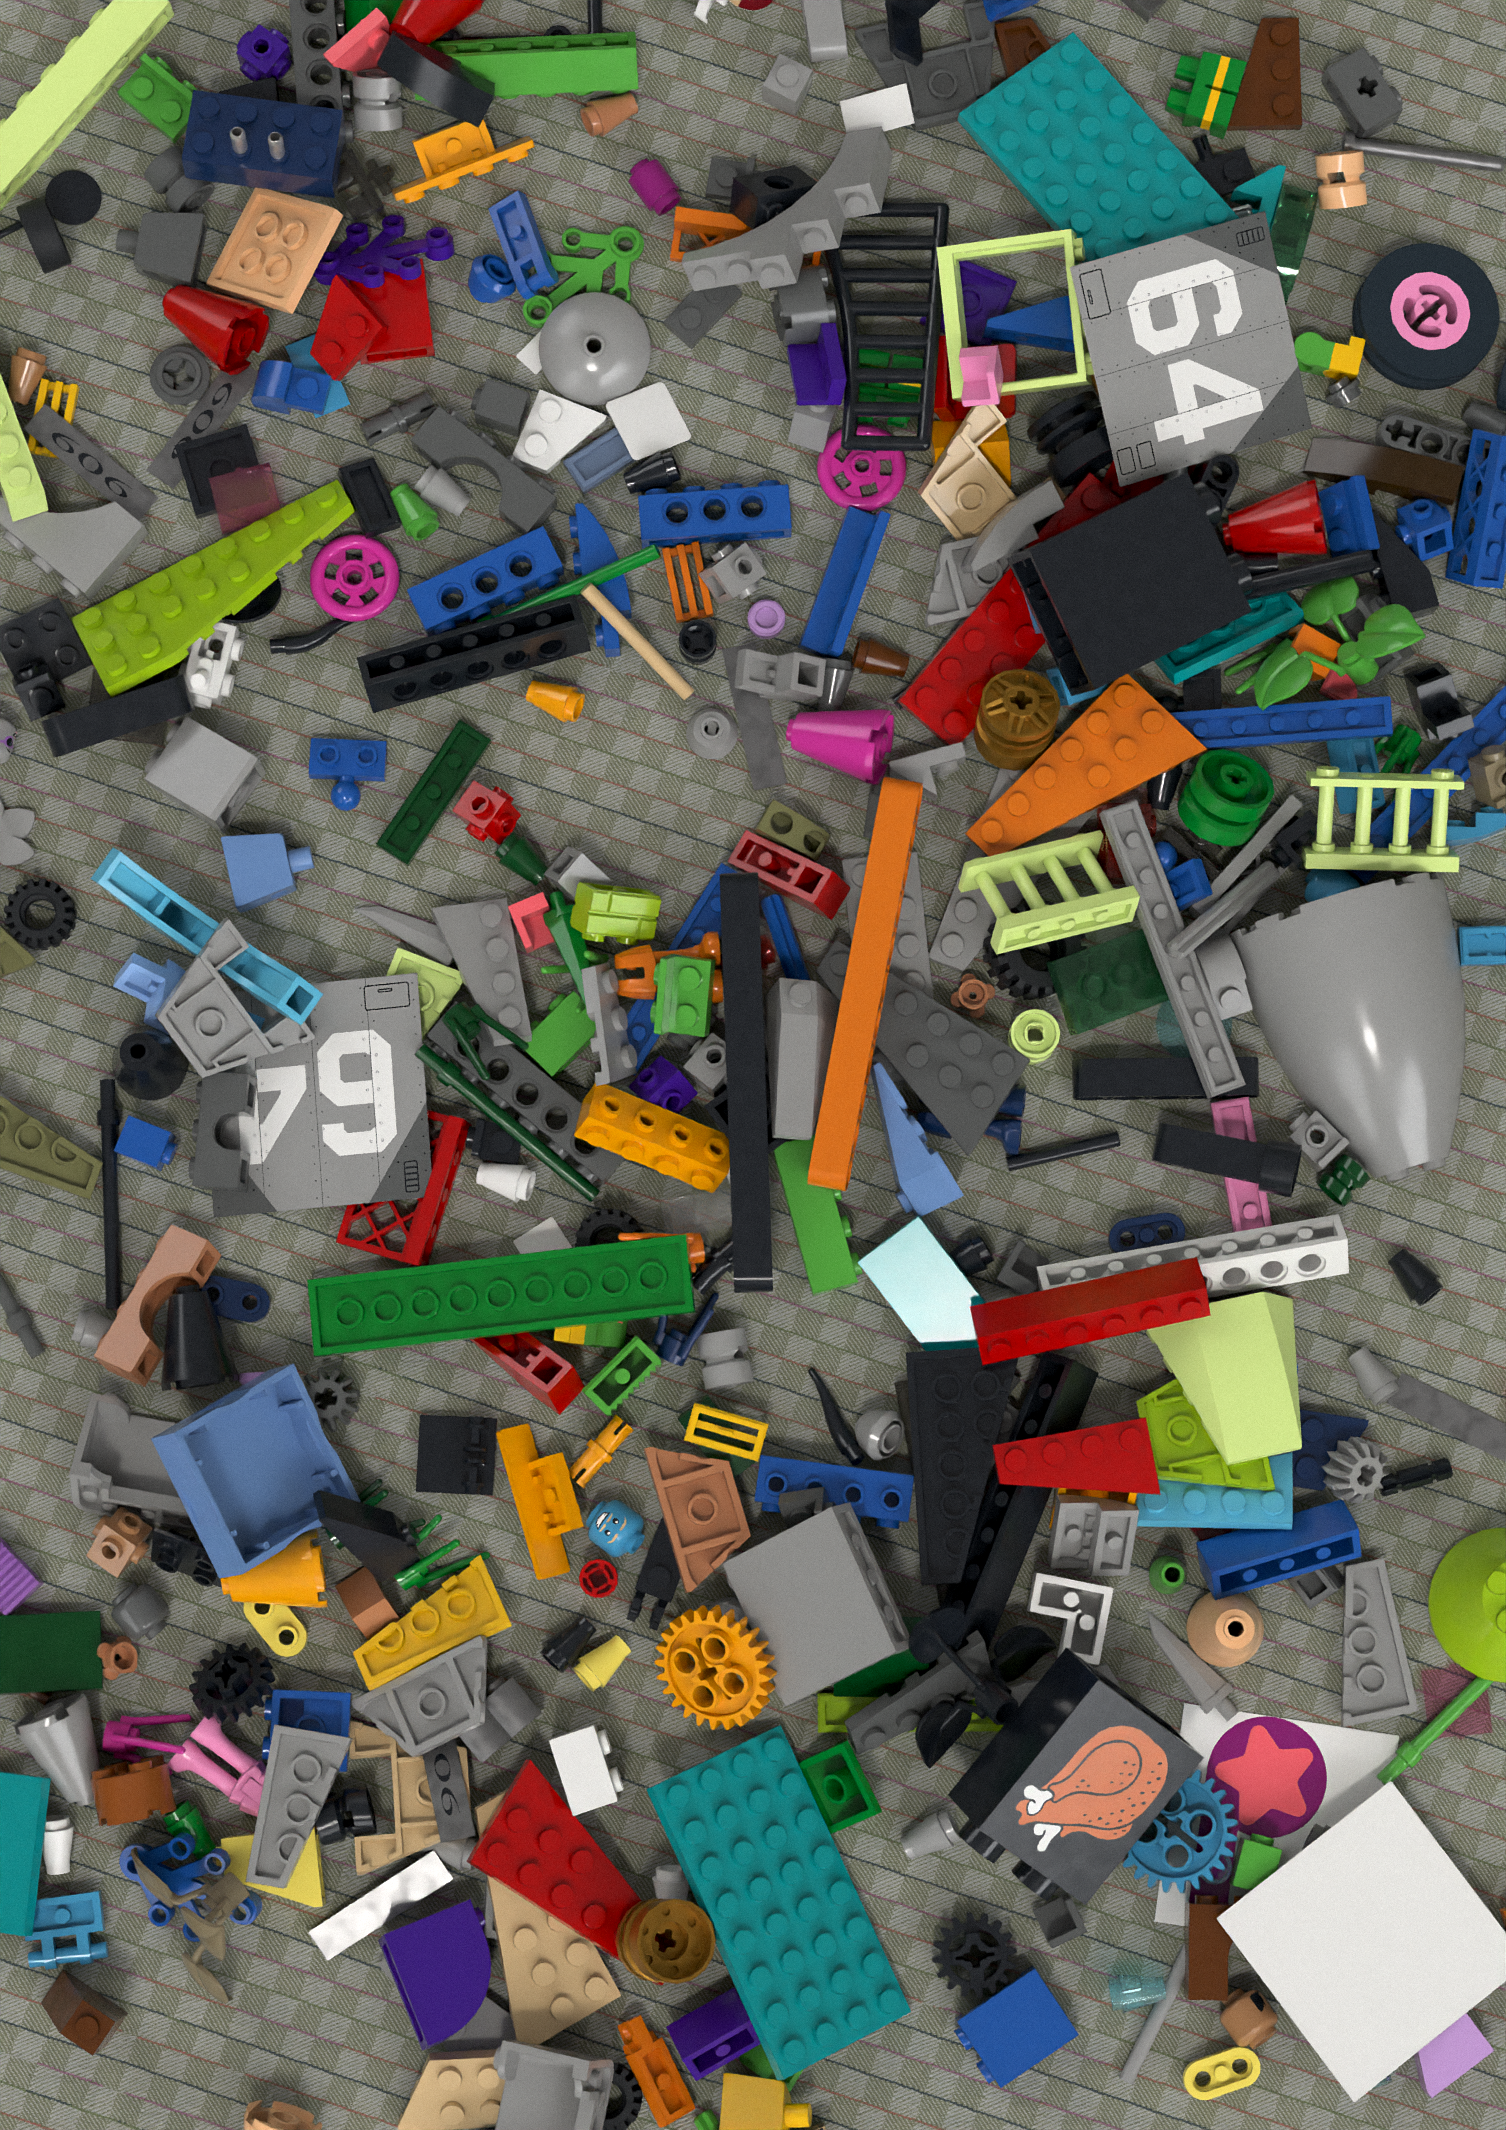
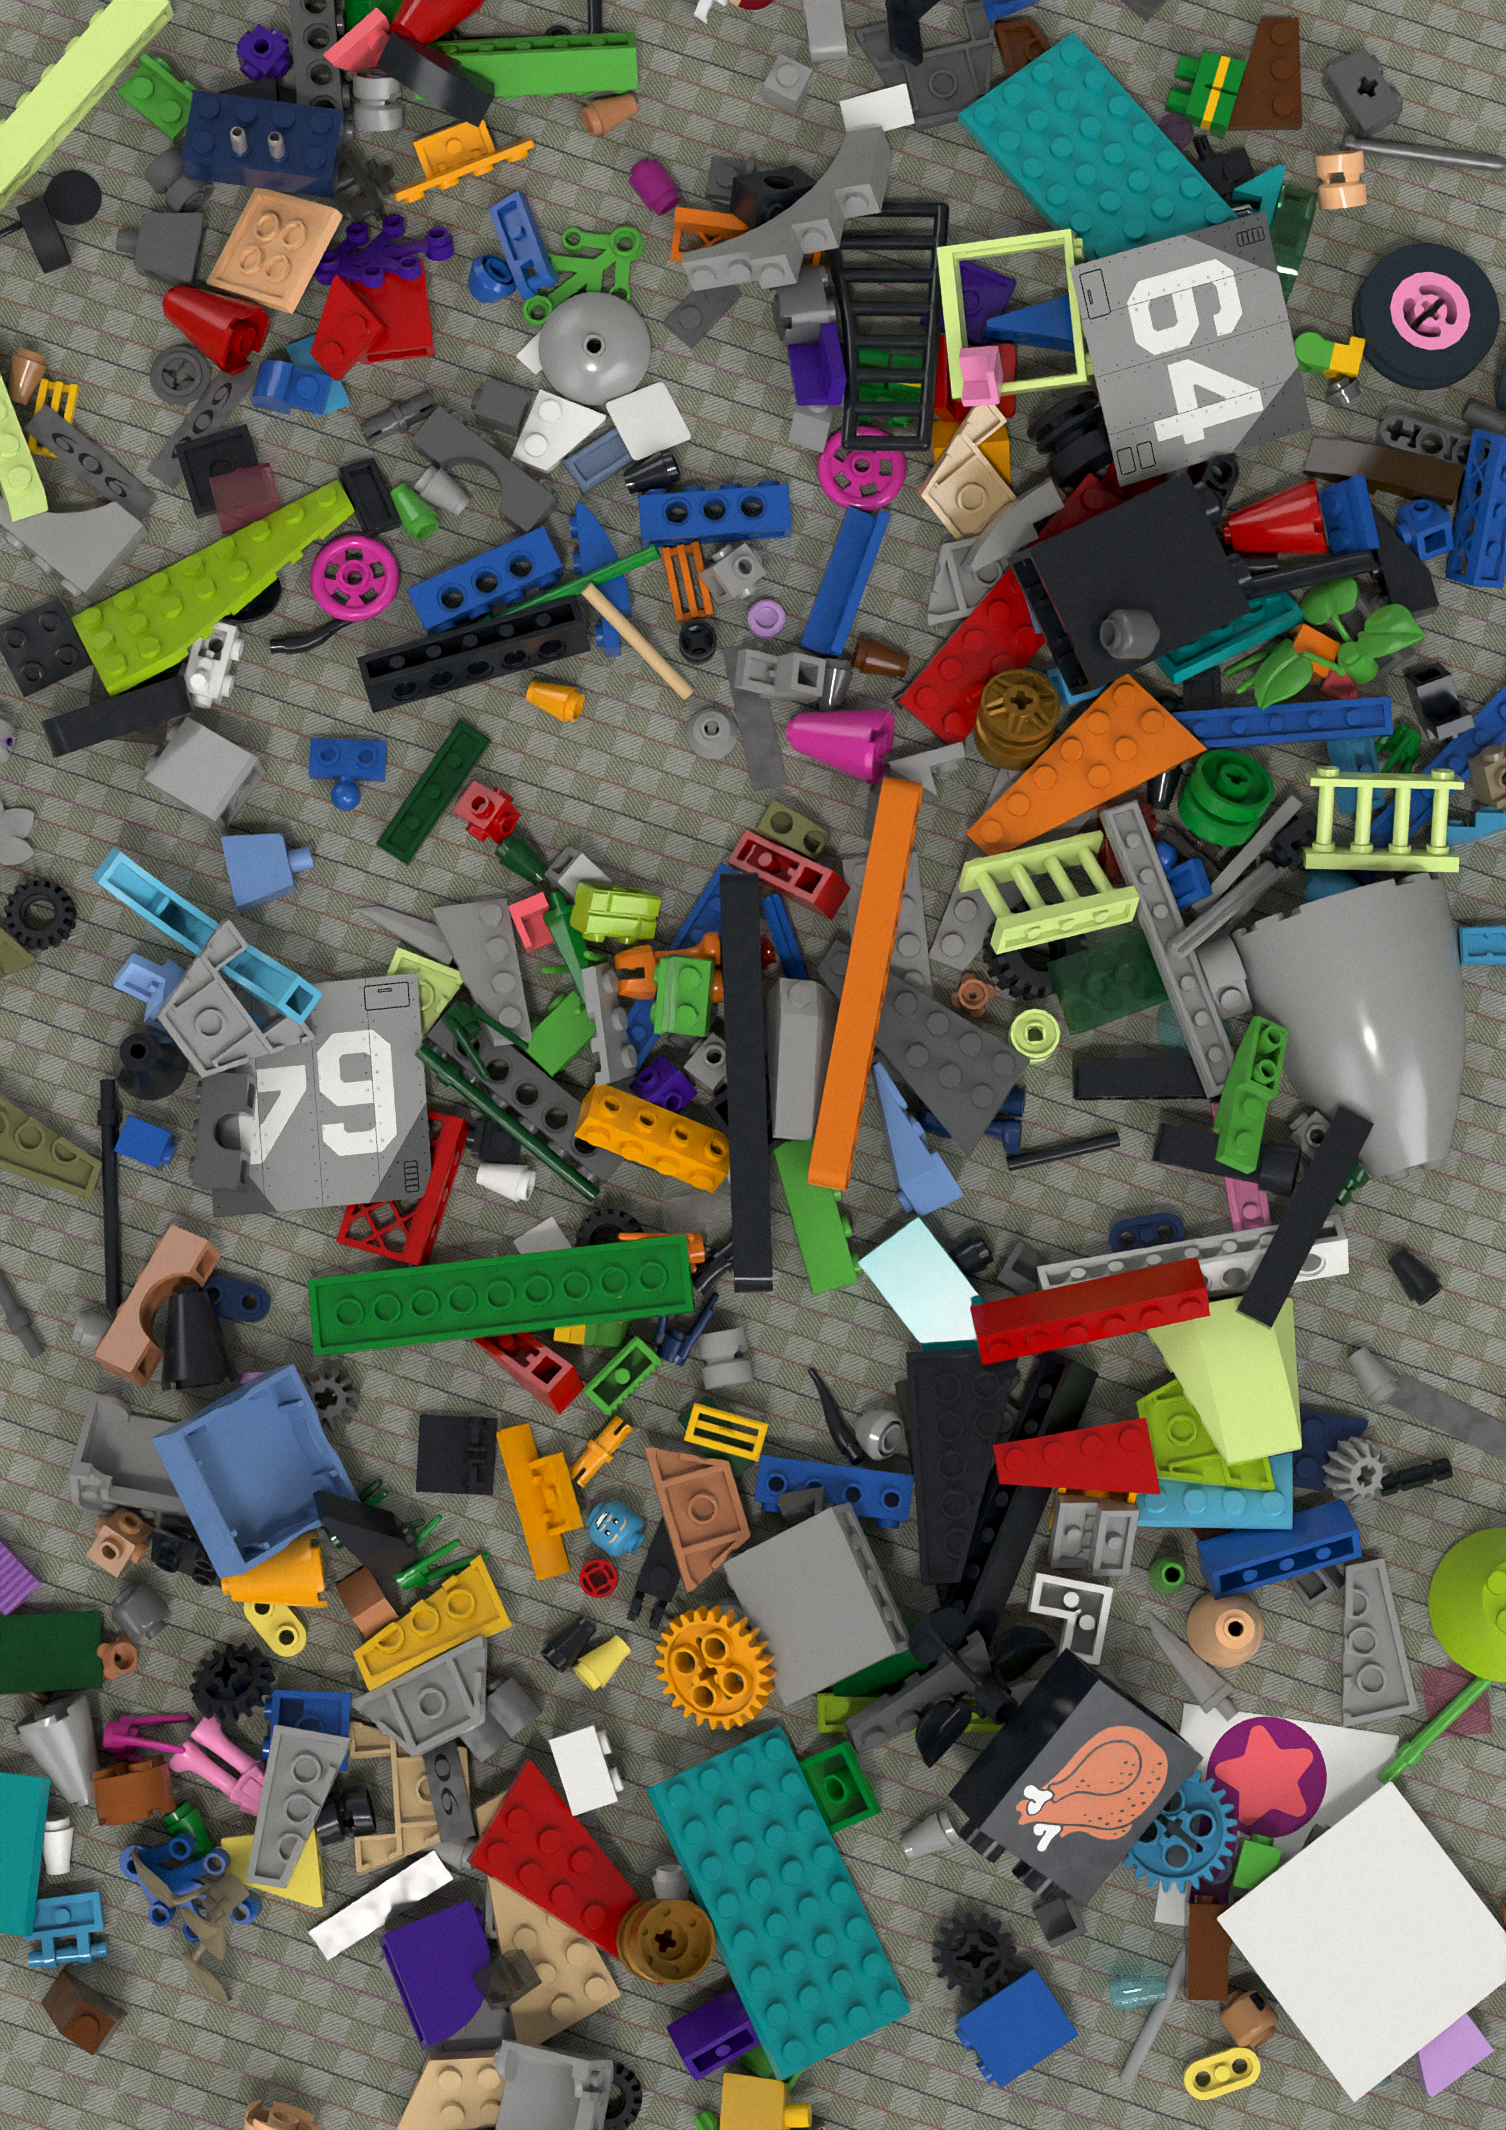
(37, 690): black bracket -> none
(506, 1979): none -> clear smoke panel
(655, 2072): orange hinge -> none
(1129, 634): none -> dark grey head
(1177, 128): none -> clear purple wheel
(1246, 1094): none -> bright green slope
(1304, 1218): none -> black tile

